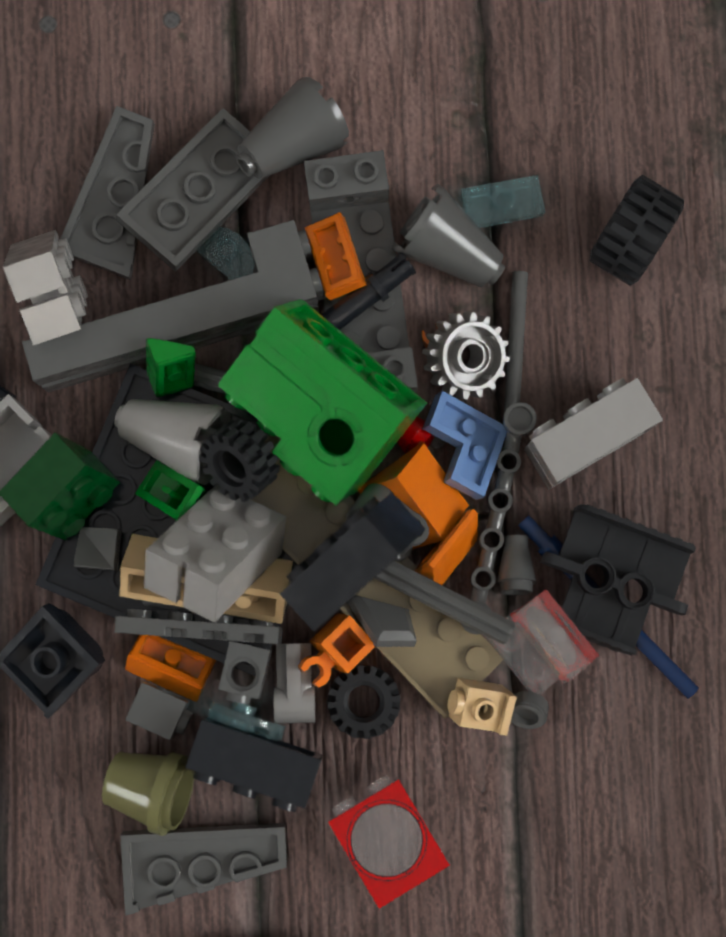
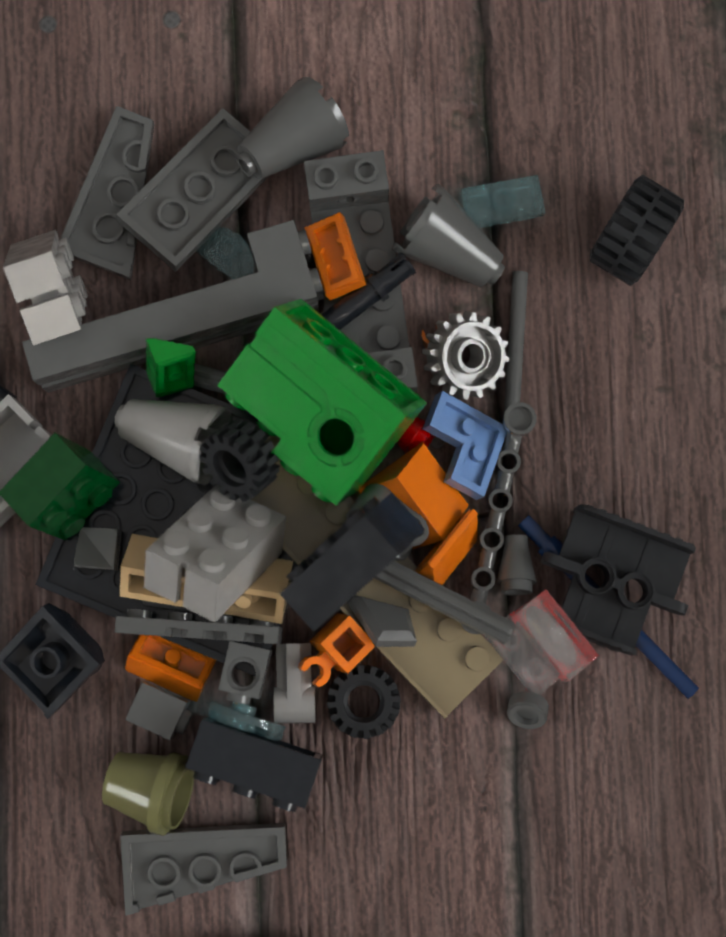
(169, 490): green slope -> none
(387, 840): panel -> none
(495, 703): tan brick -> none
(591, 431): light grey piece -> none

